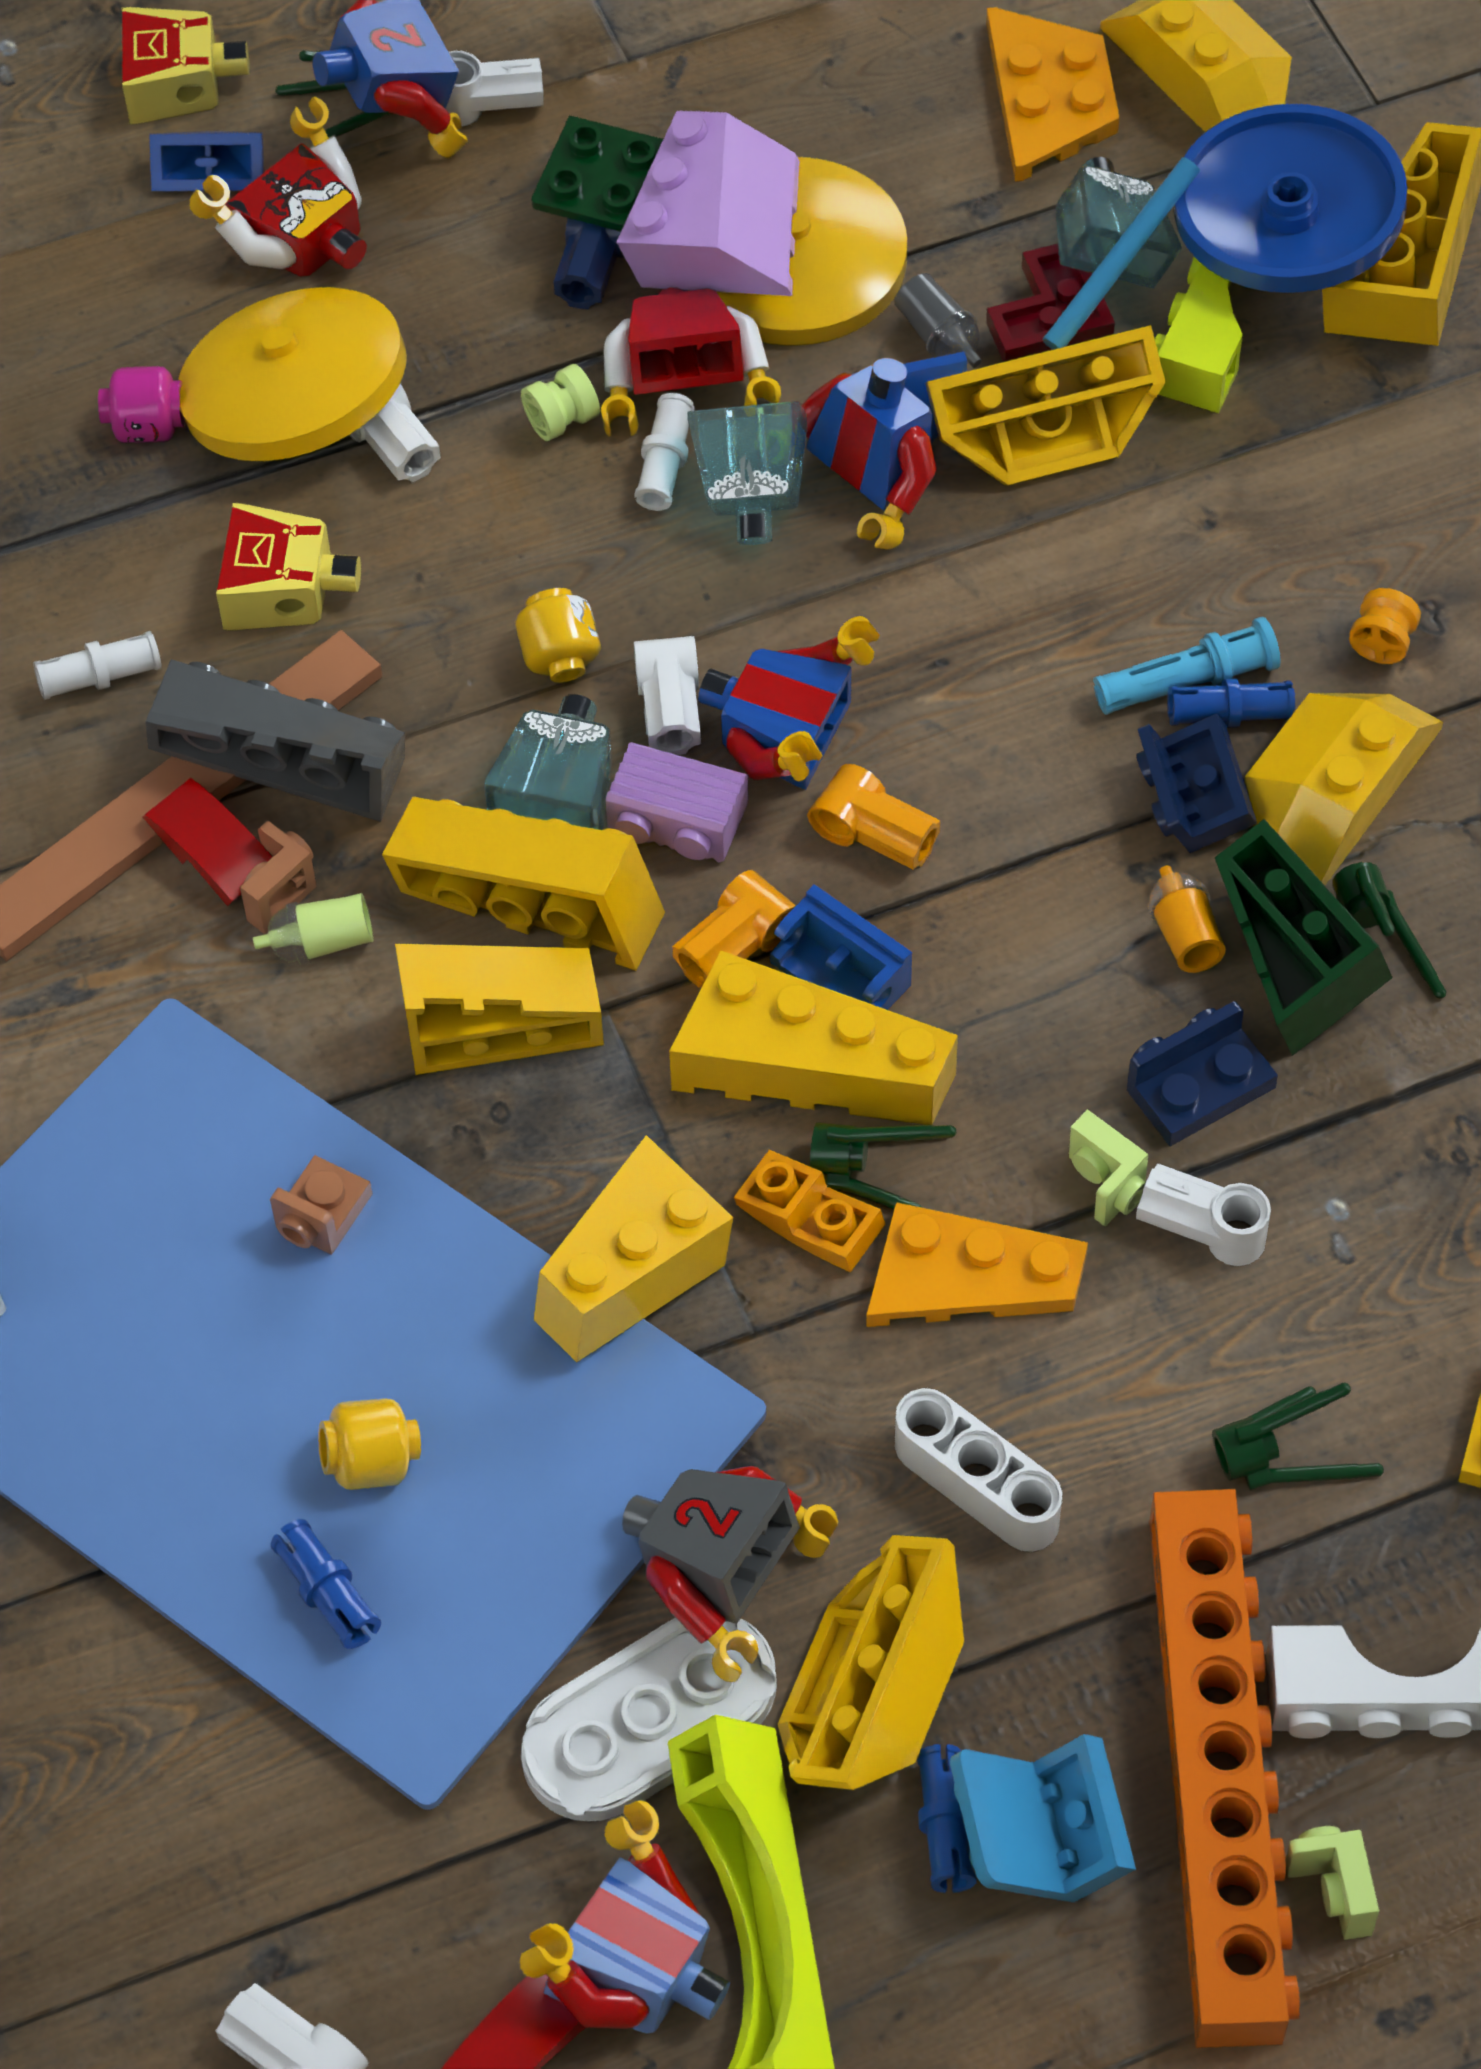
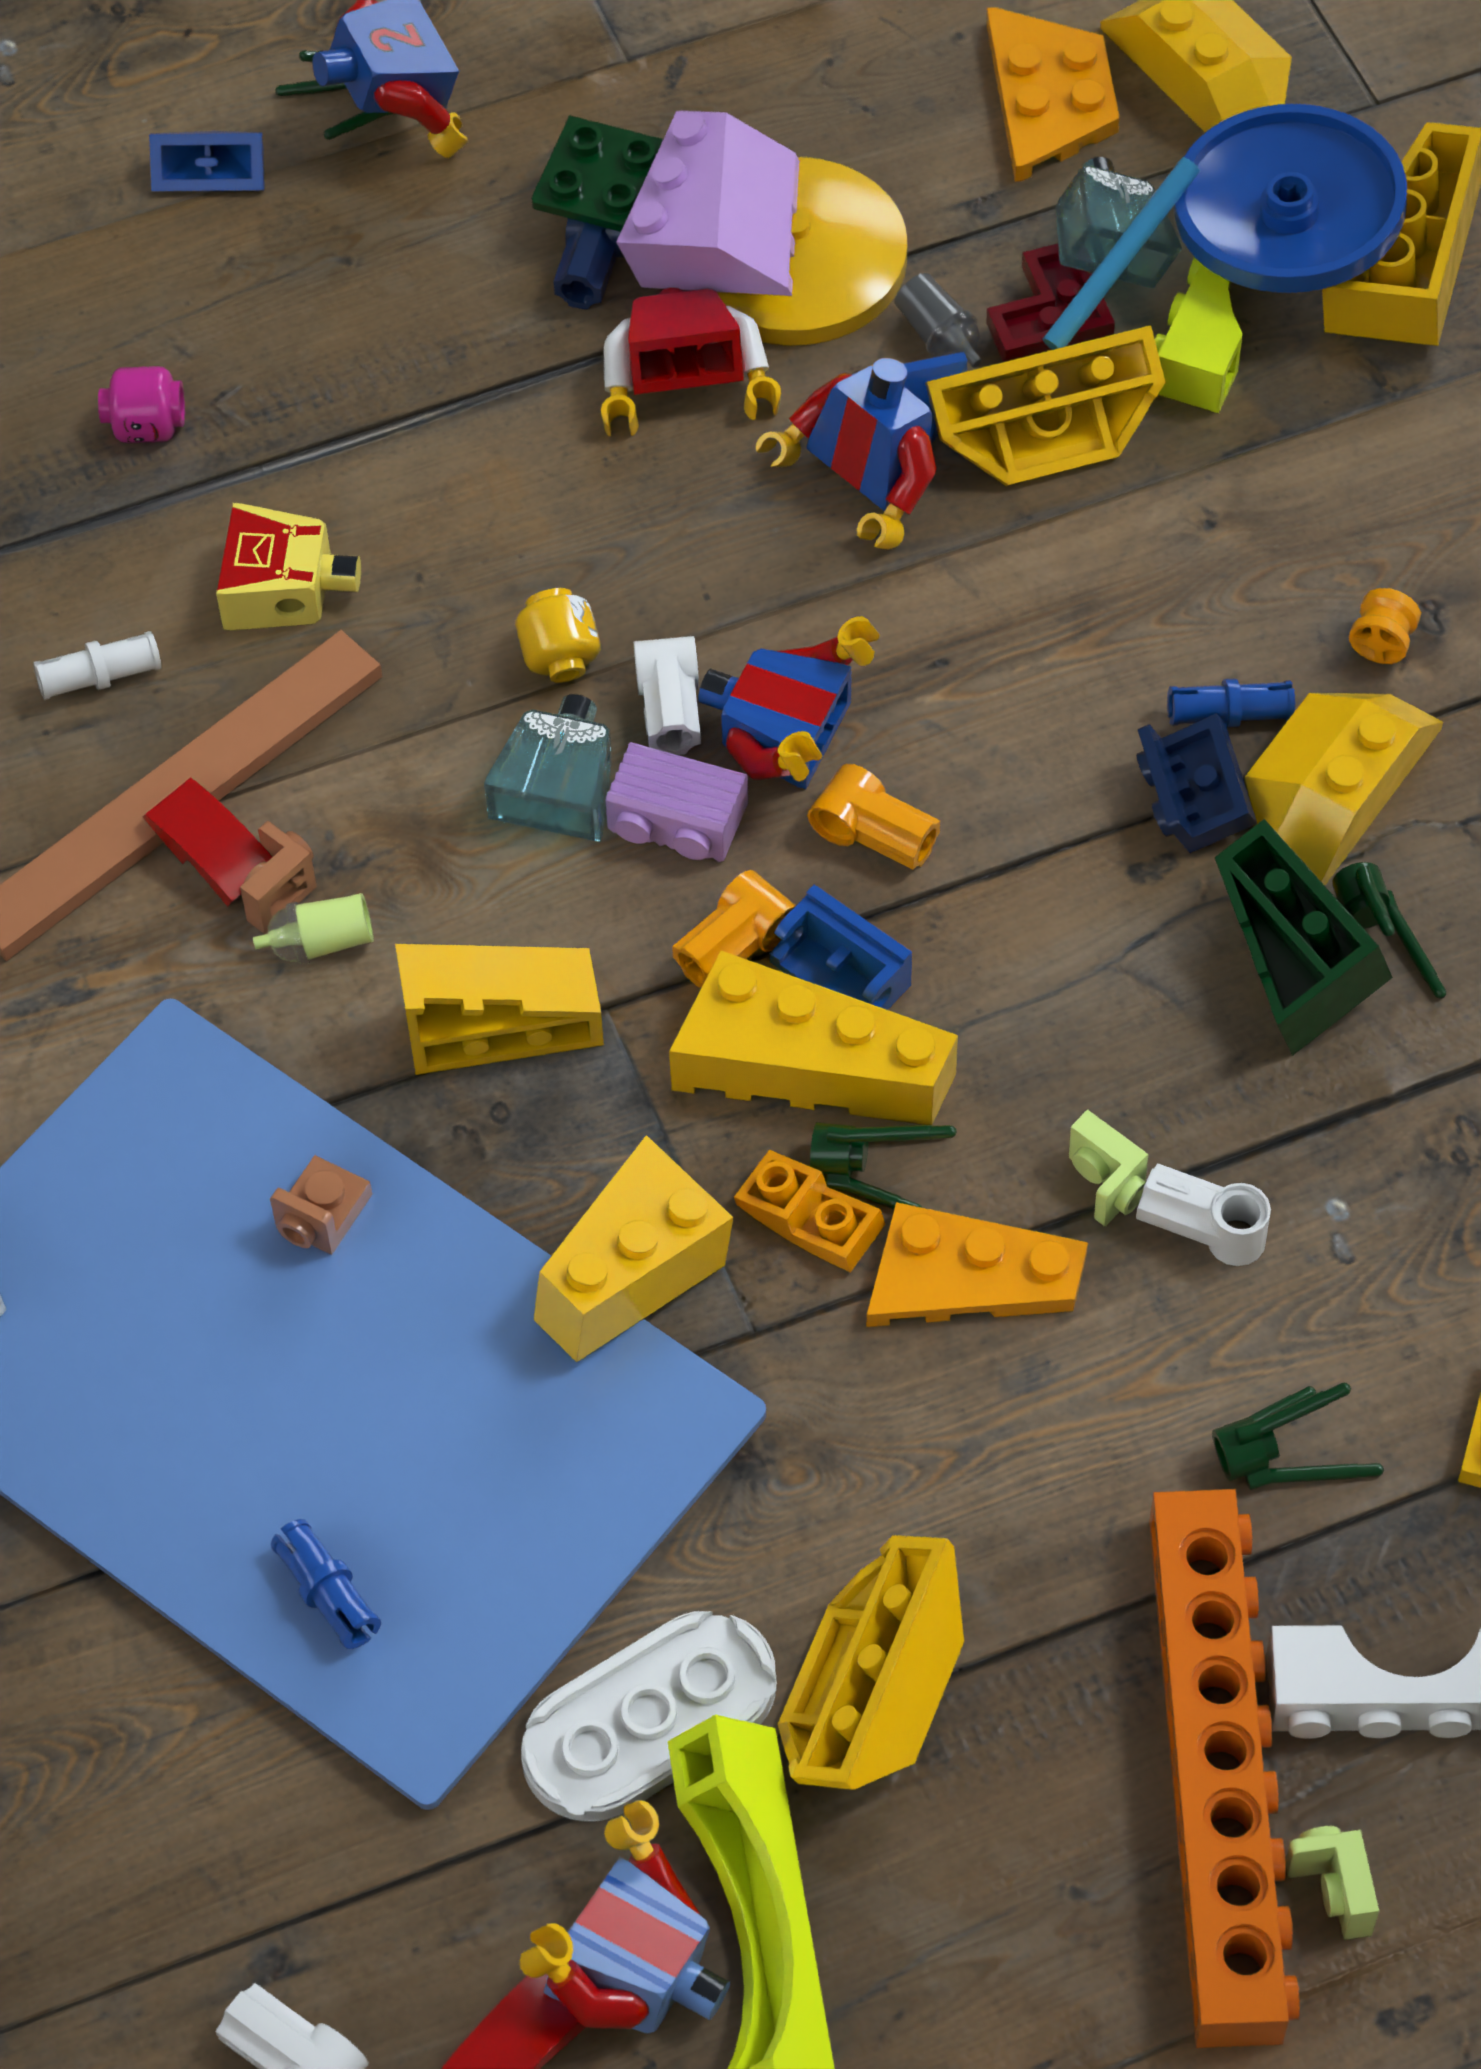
(174, 63): light yellow torso -> none
(276, 739): dark grey wedge -> none
(292, 374): yellow dish -> none
(295, 210): torso -> none
(368, 1443): yellow head -> none
(400, 439): white piece -> none
(493, 86): white piece -> none
(528, 874): yellow wedge -> none
(560, 402): yellowish green wheel -> none
(664, 452): white pin -> none
(717, 1545): dark grey torso -> none
(750, 462): clear light blue torso -> none
(943, 1822): blue pin -> none
(968, 1441): white beam -> none
(1043, 1823): dark azure bracket -> none
(1186, 919): light orange piece -> none
(1198, 1073): dark blue bracket -> none
(1211, 660): medium azure pin -> none

